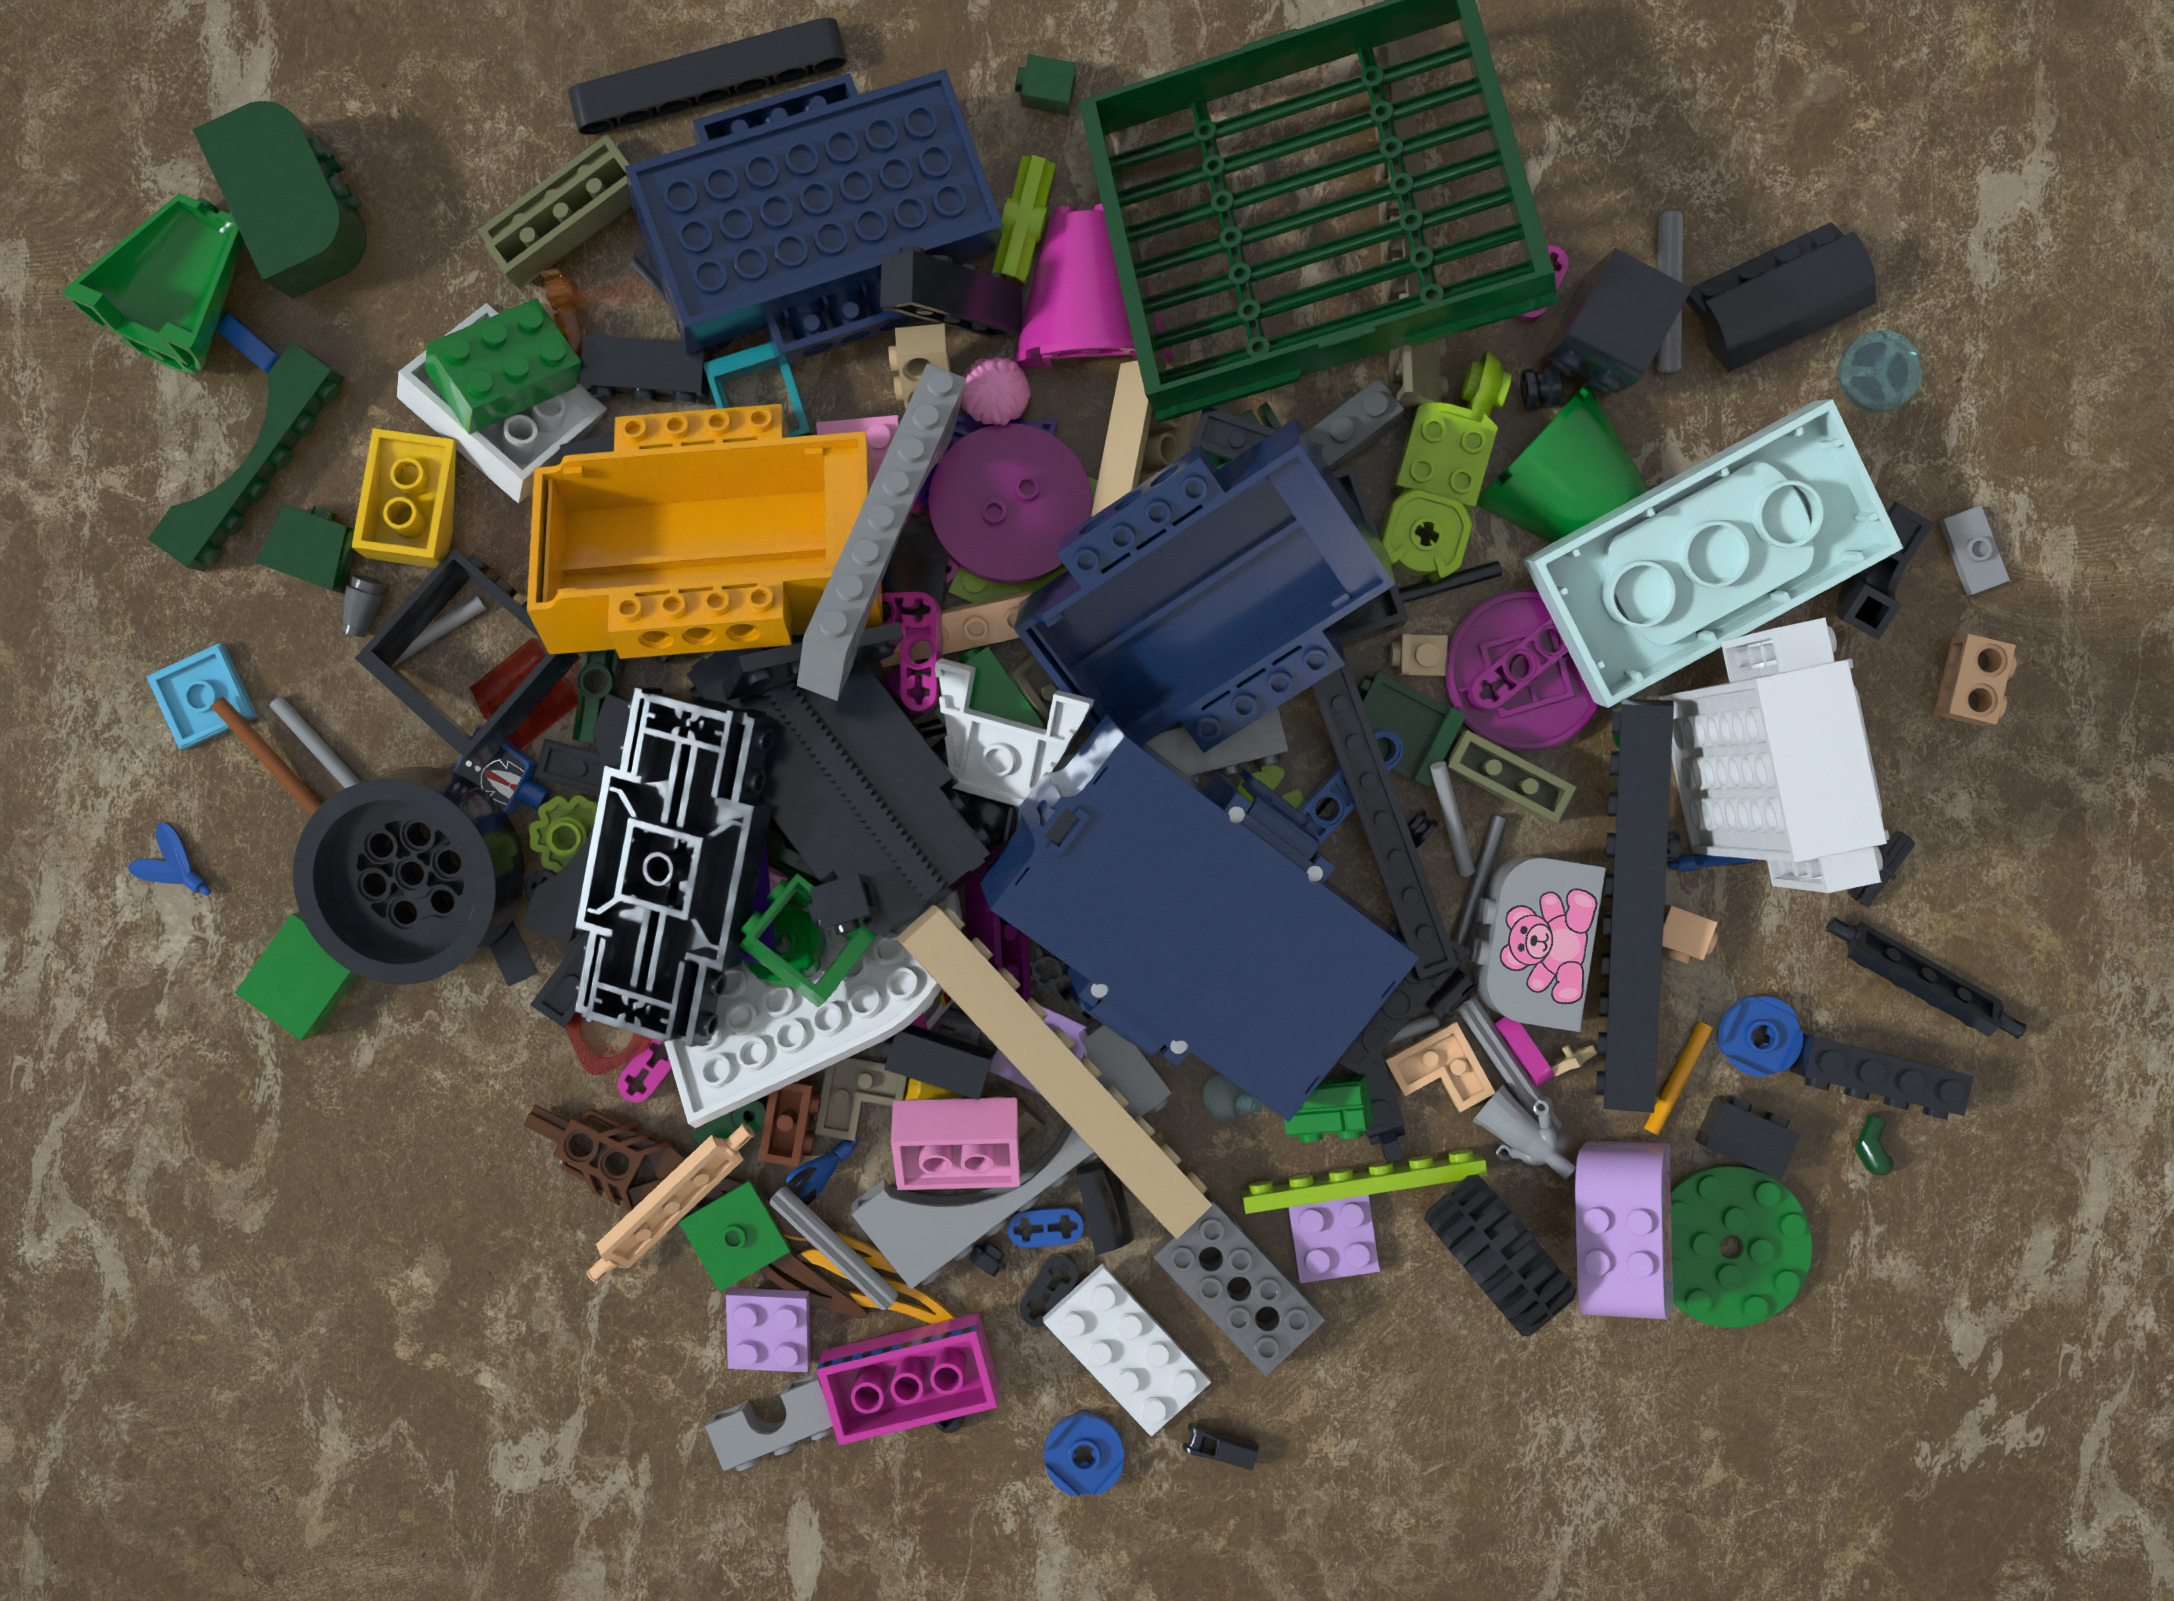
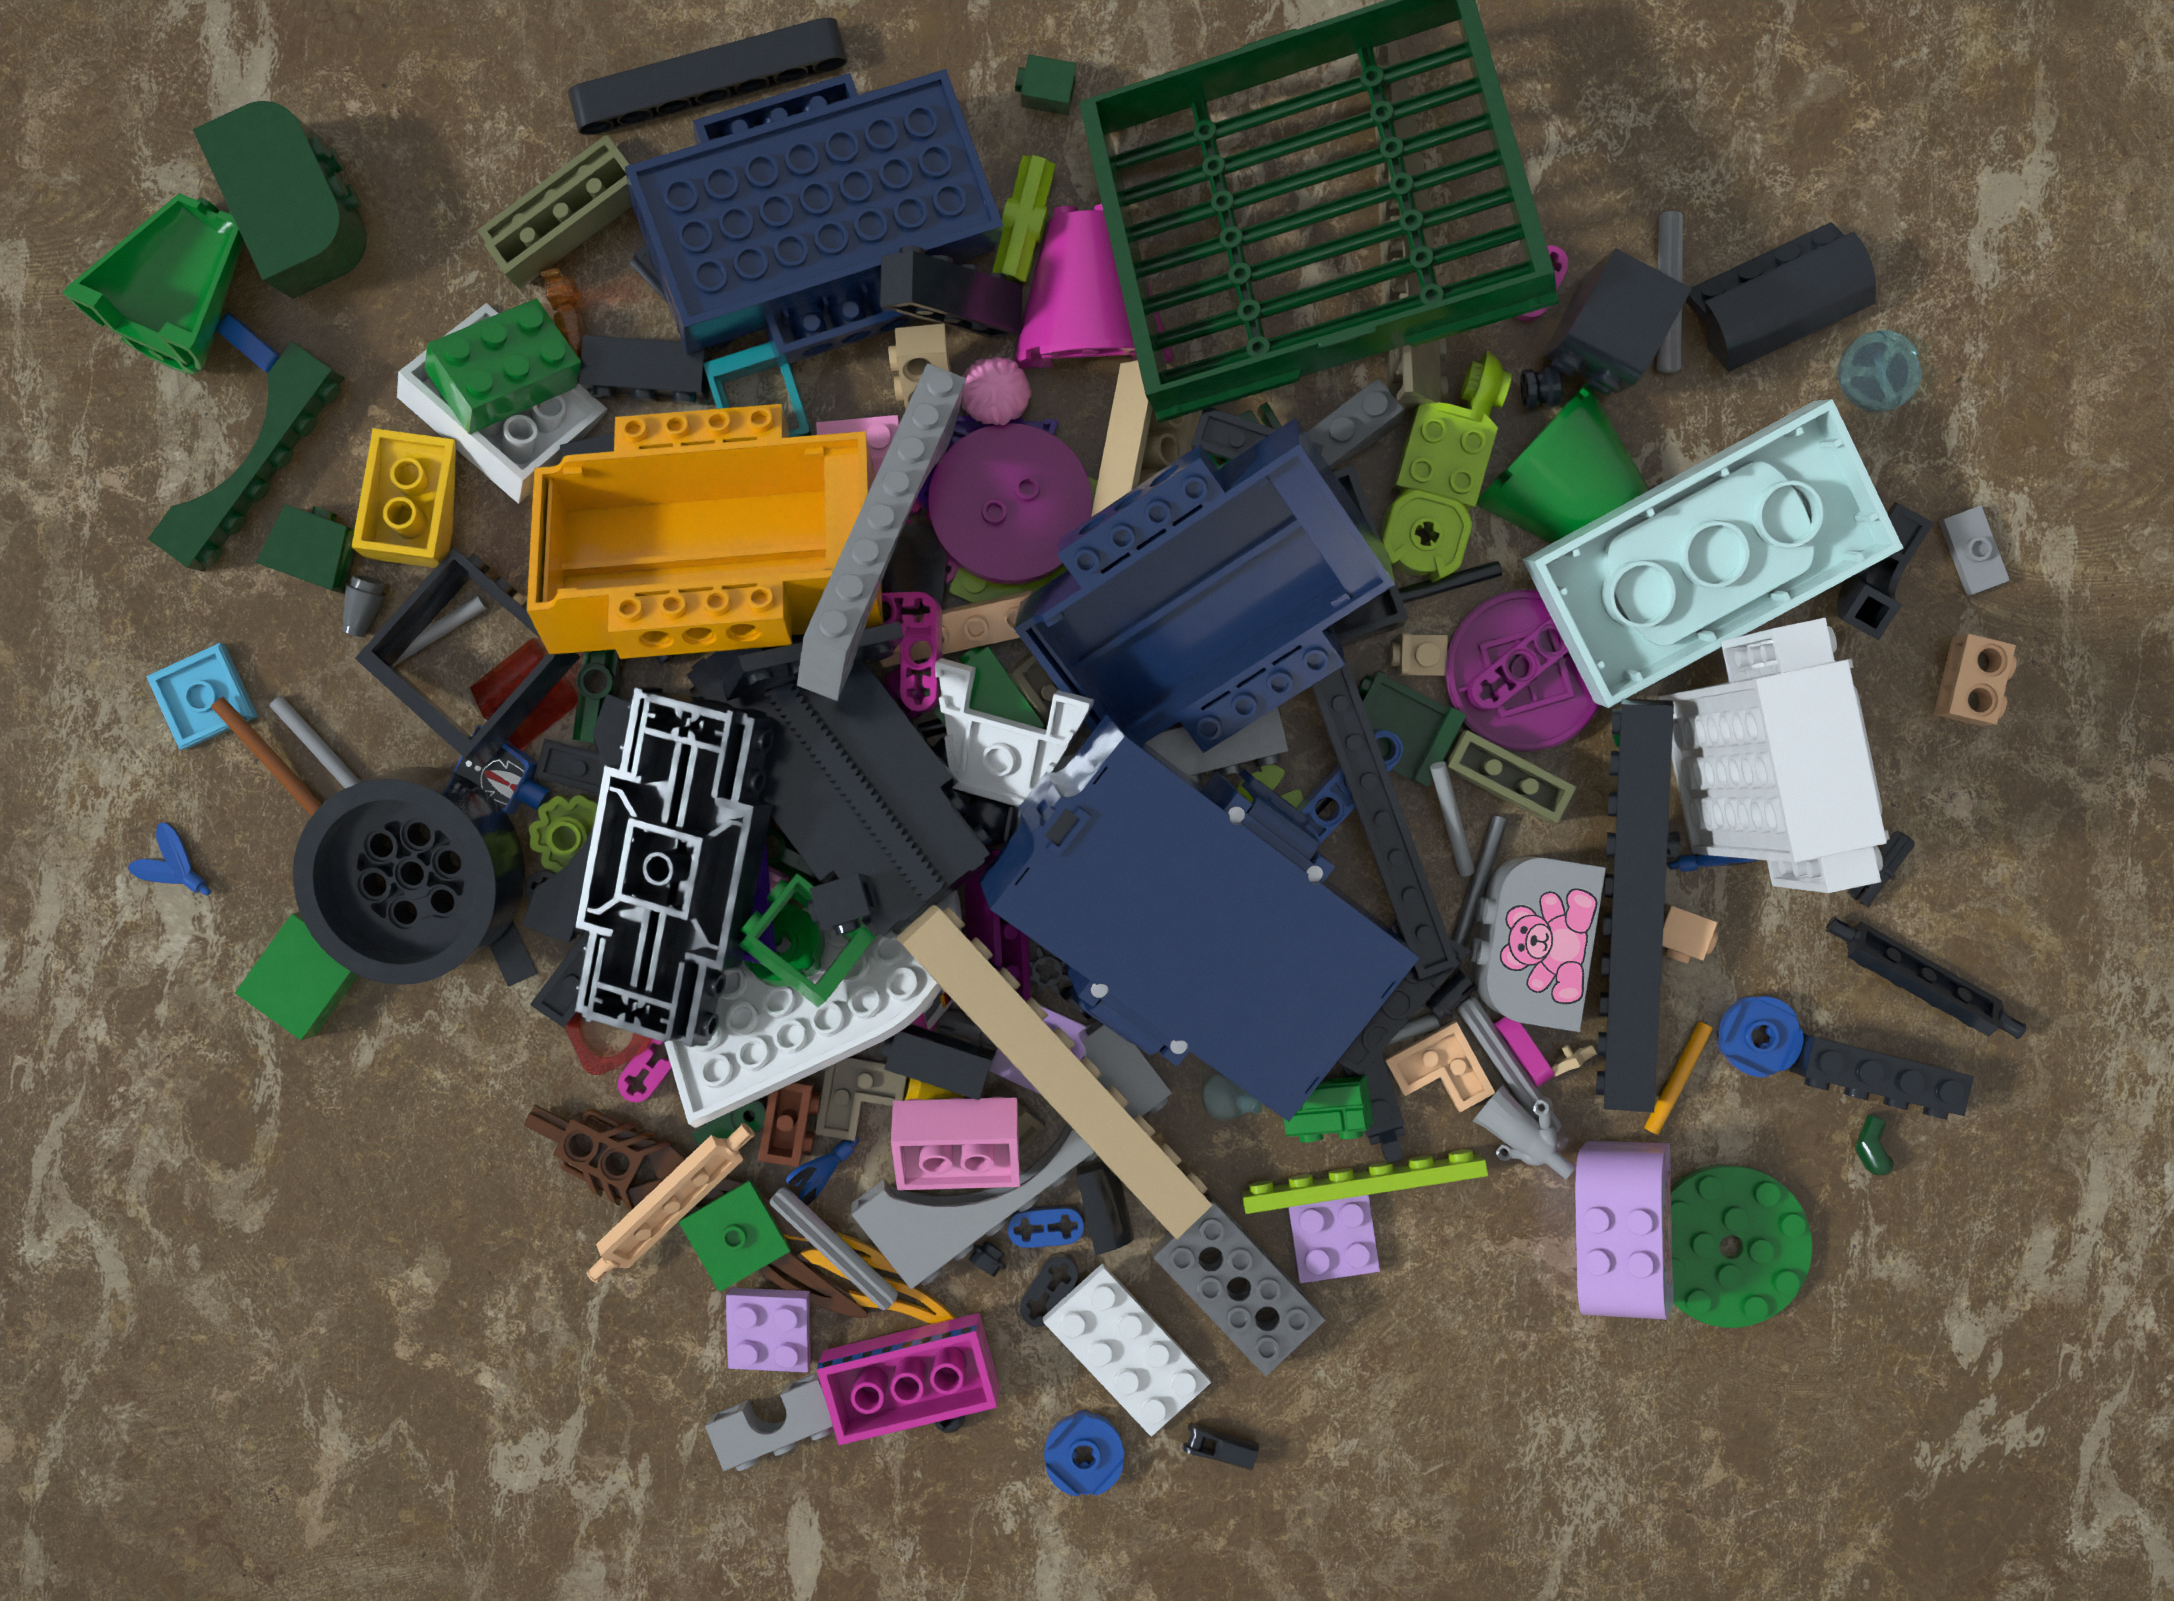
(1421, 827): black bush -> none
(1500, 1255): black tyre -> none
(1748, 1137): black brick -> none

